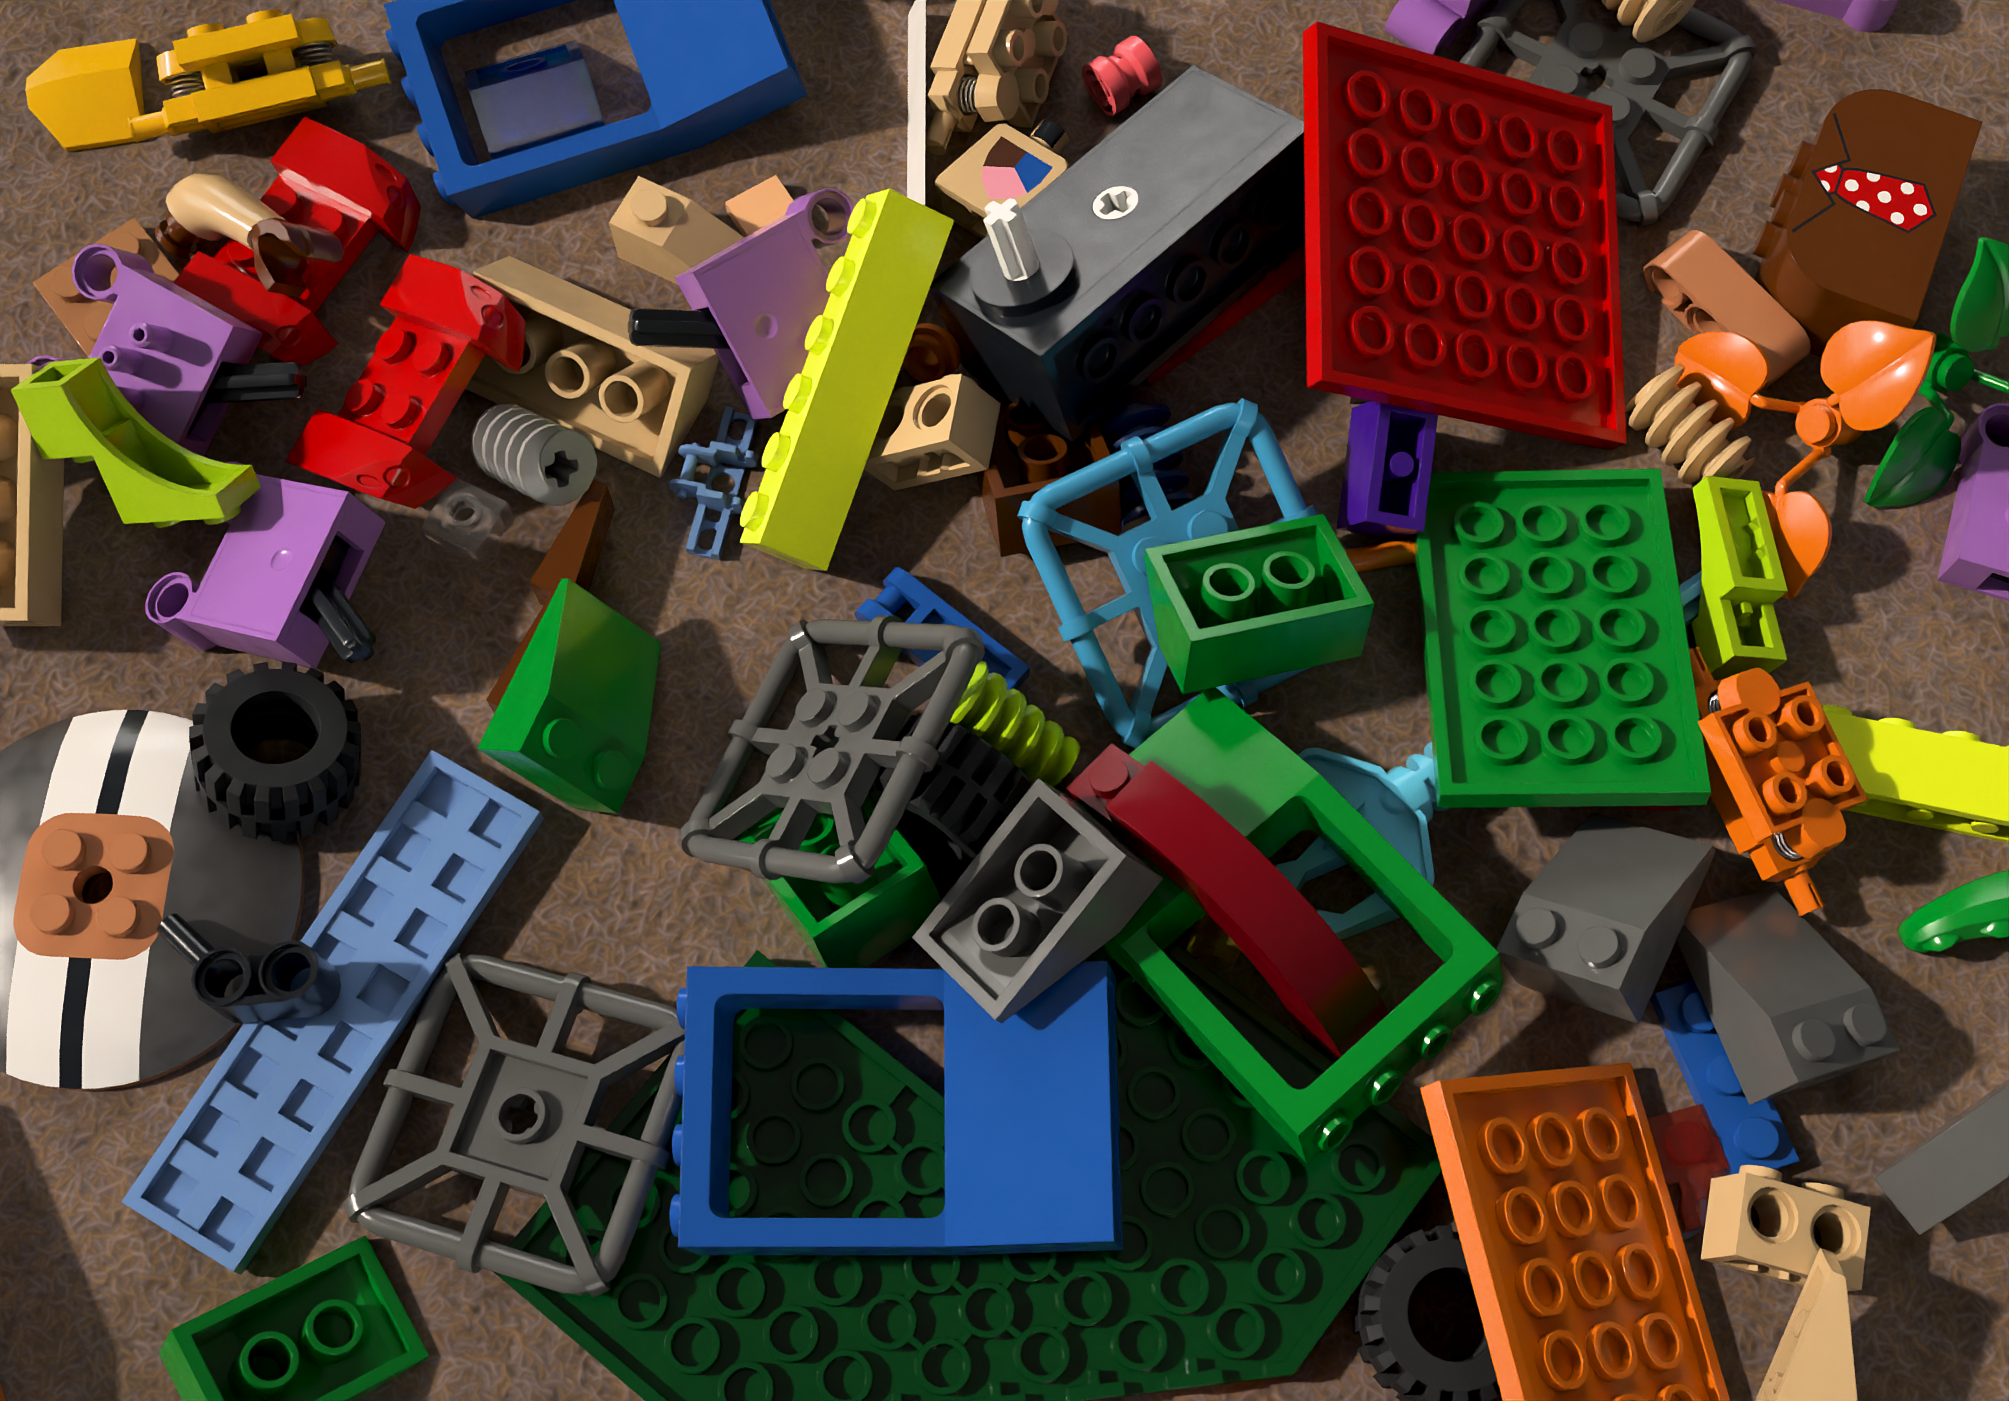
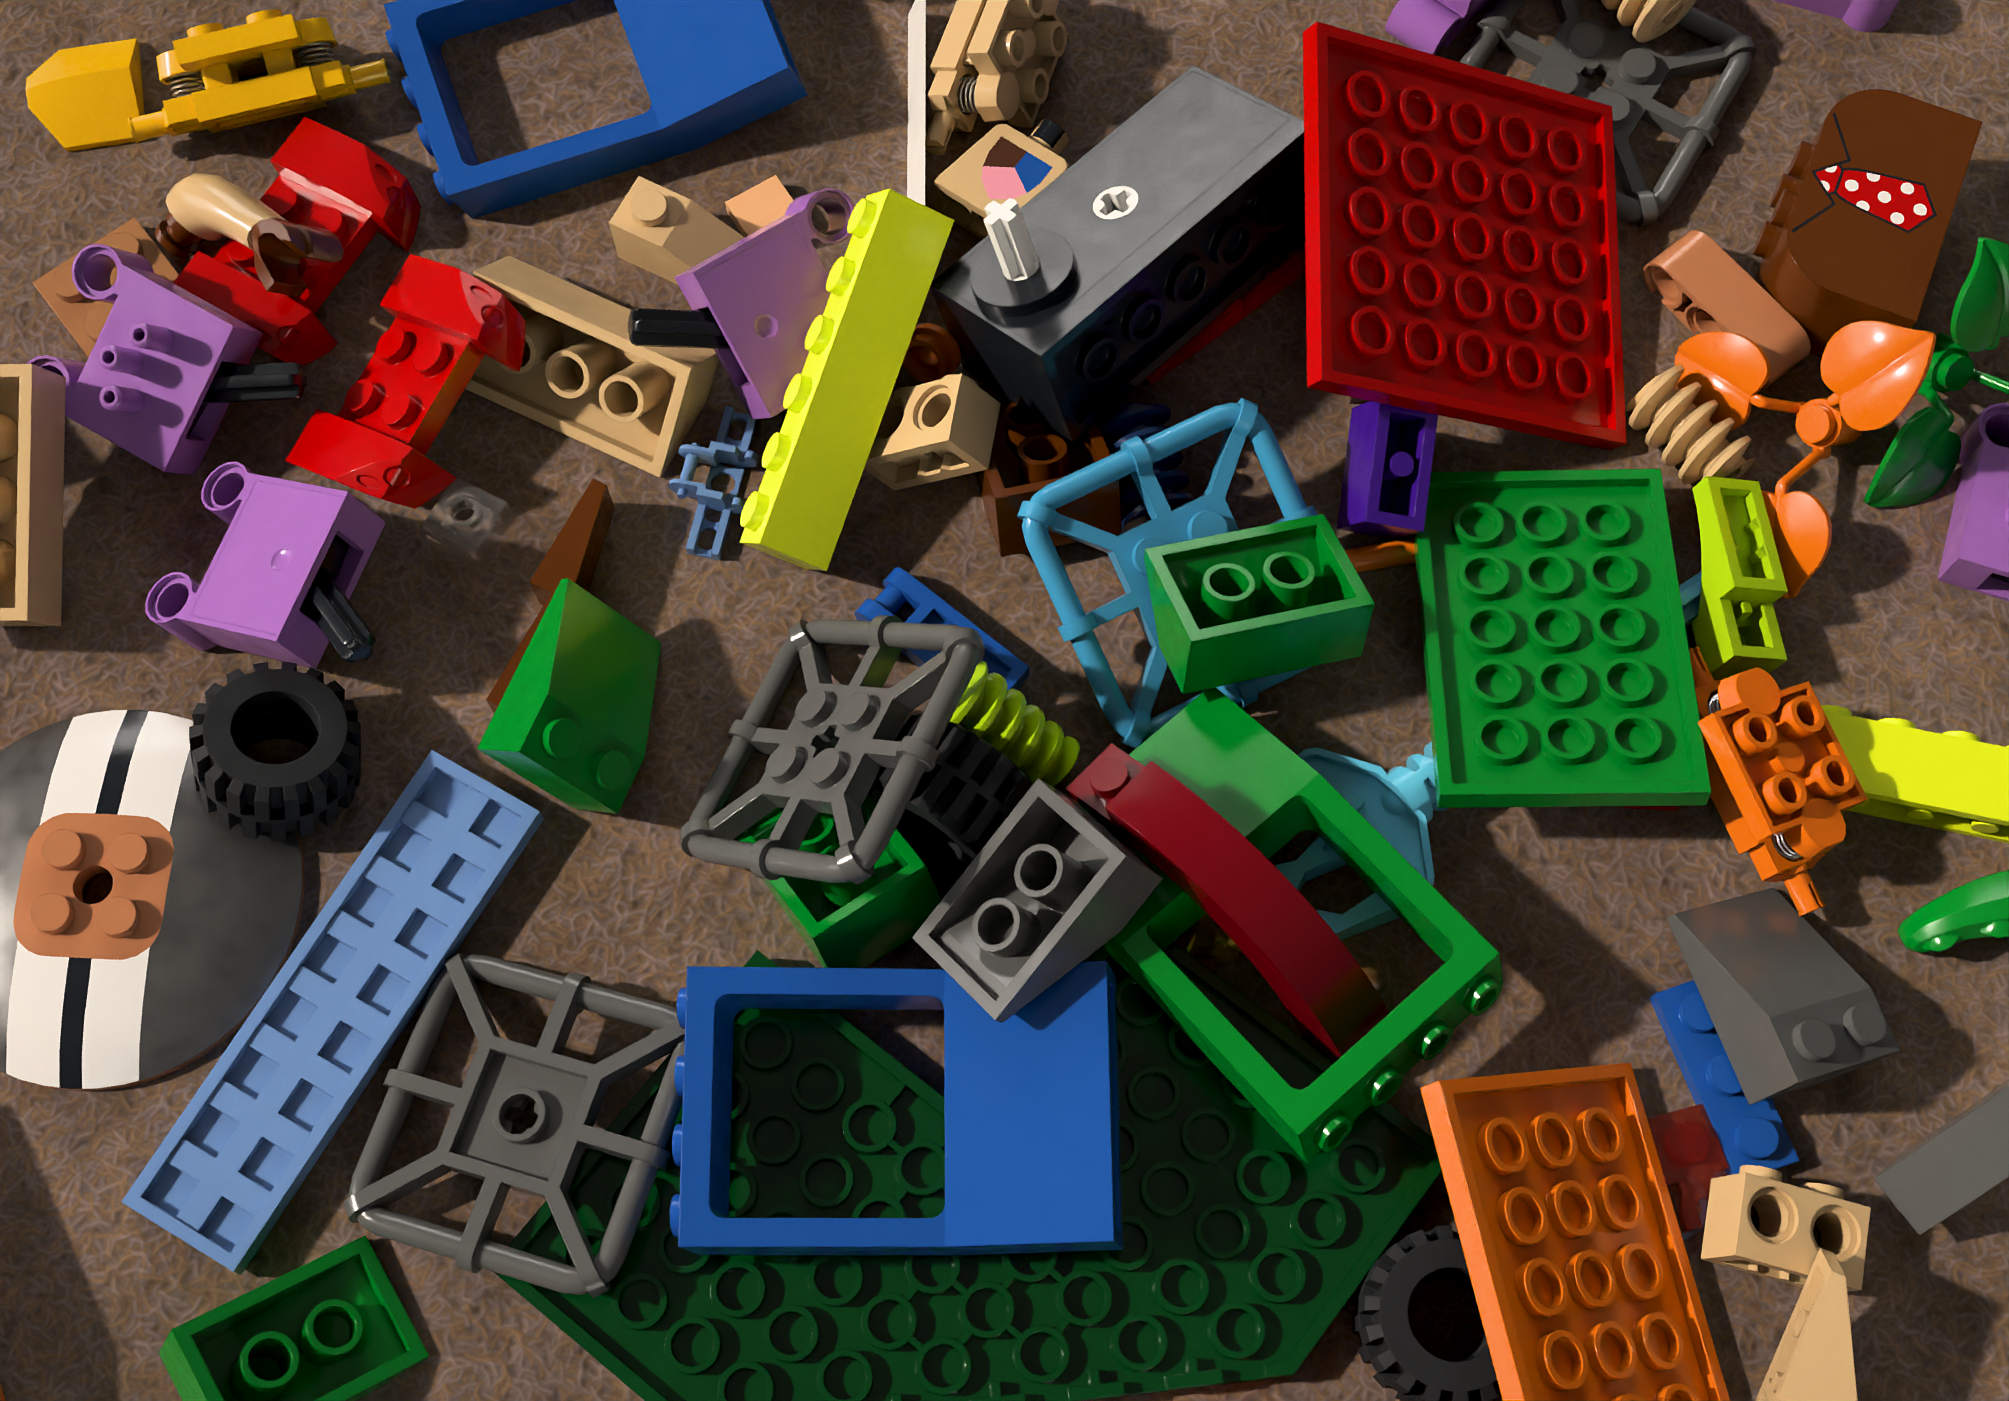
(84, 416): lime arch -> none
(266, 979): black beam -> none
(533, 454): light grey piece -> none
(534, 99): clear blue slope -> none
(1121, 76): coral wheel -> none
(1605, 915): dark grey slope -> none

